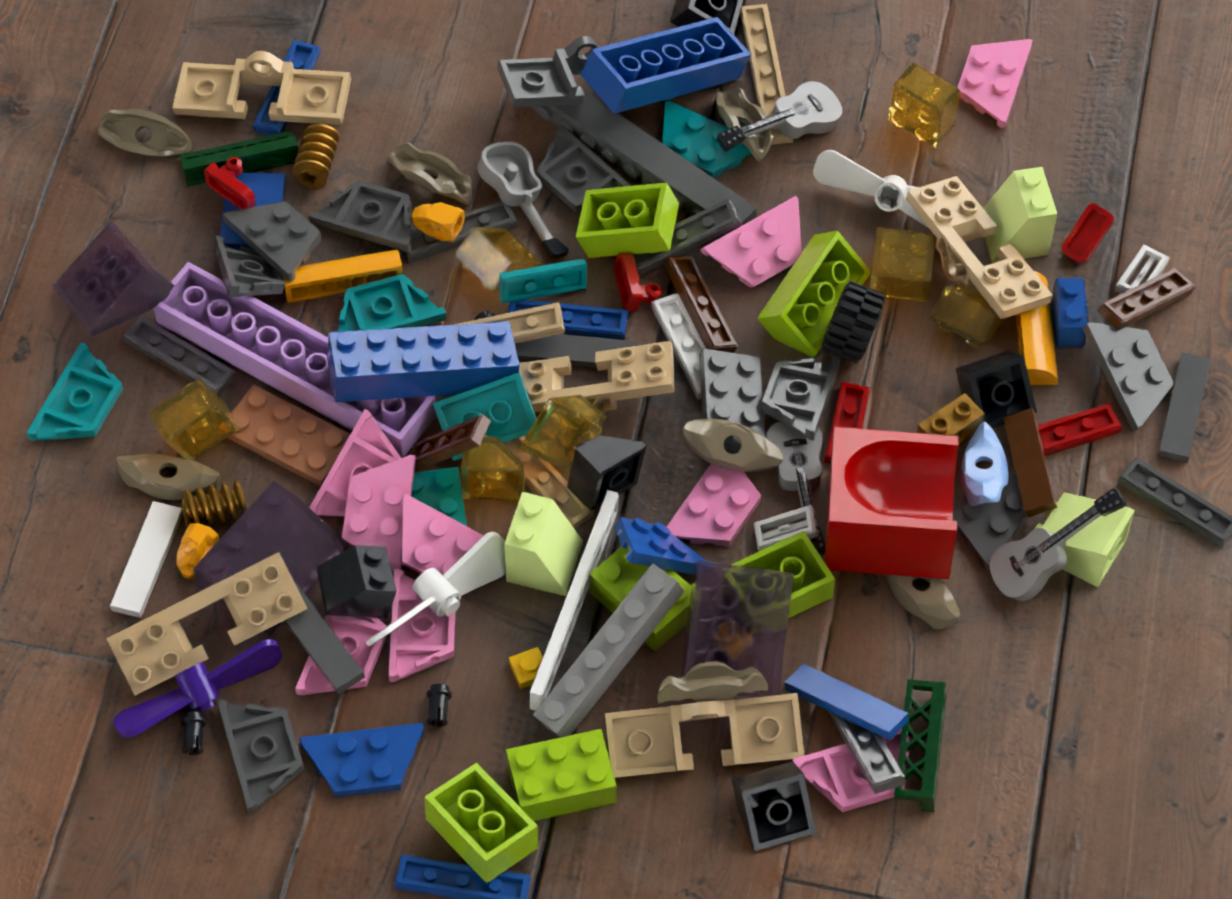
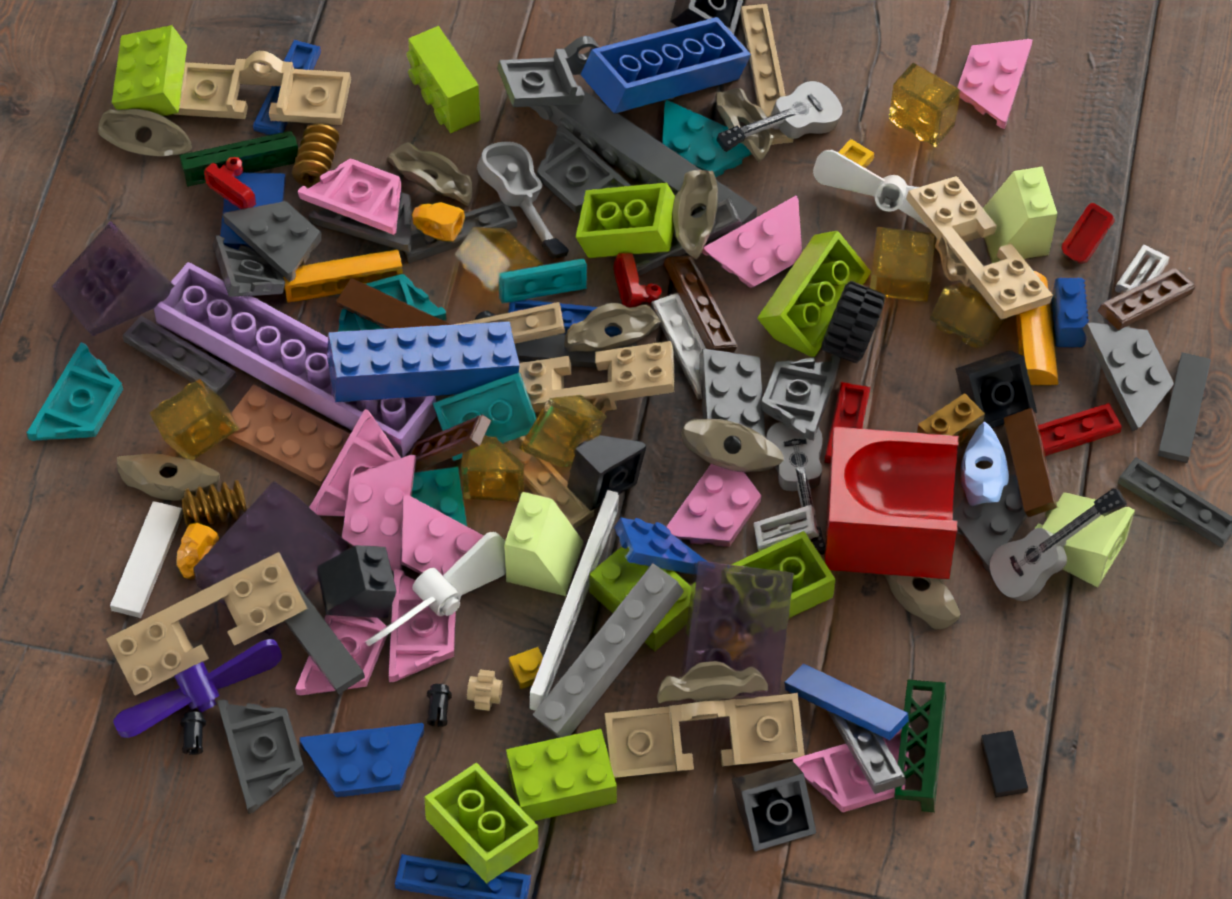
(150, 71): none -> lime brick
(358, 193): none -> bright pink wing
(382, 308): none -> reddish brown tile
(443, 79): none -> lime brick
(484, 690): none -> tan gear
(591, 335): none -> dark tan piece
(697, 190): none -> dark tan piece
(857, 153): none -> yellow plate
(1004, 763): none -> black tile

